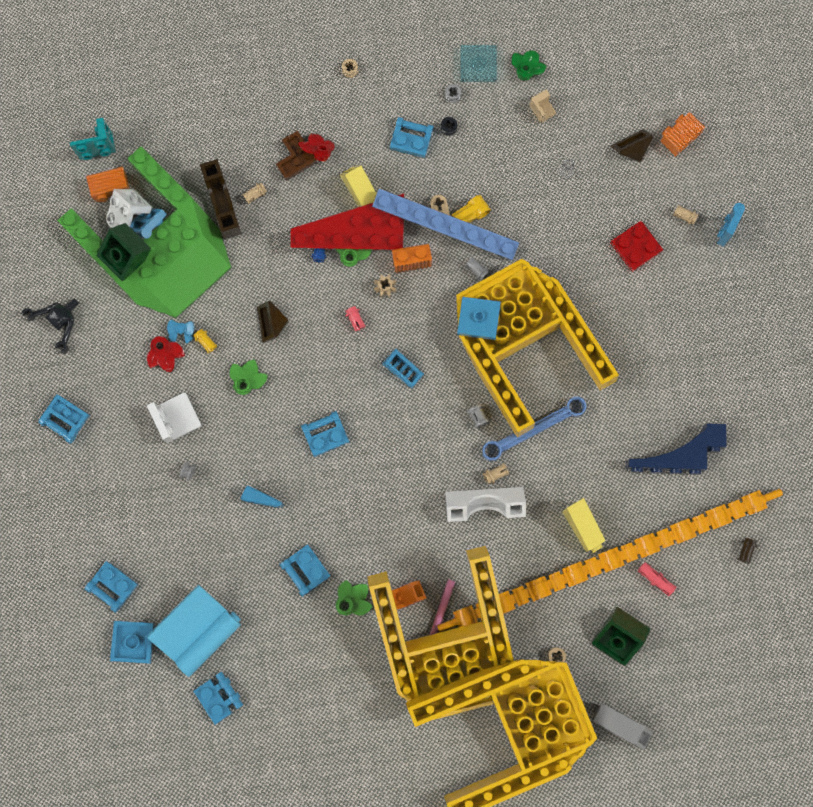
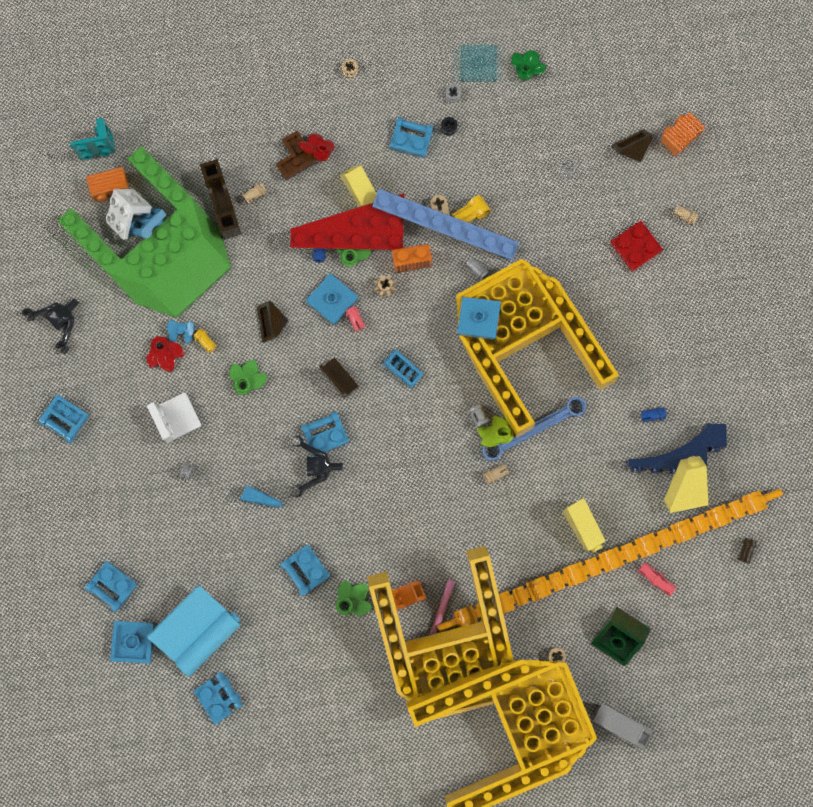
(123, 251): dark green slope -> none
(316, 466): none -> black piece
(332, 299): none -> dark azure plate
(339, 378): none -> dark brown panel
(495, 434): none -> lime plate
(508, 501): white arch -> none
(541, 106): tan panel -> none
(653, 414): none -> blue pin
(688, 486): none -> light yellow slope
(731, 223): dark azure plate -> none

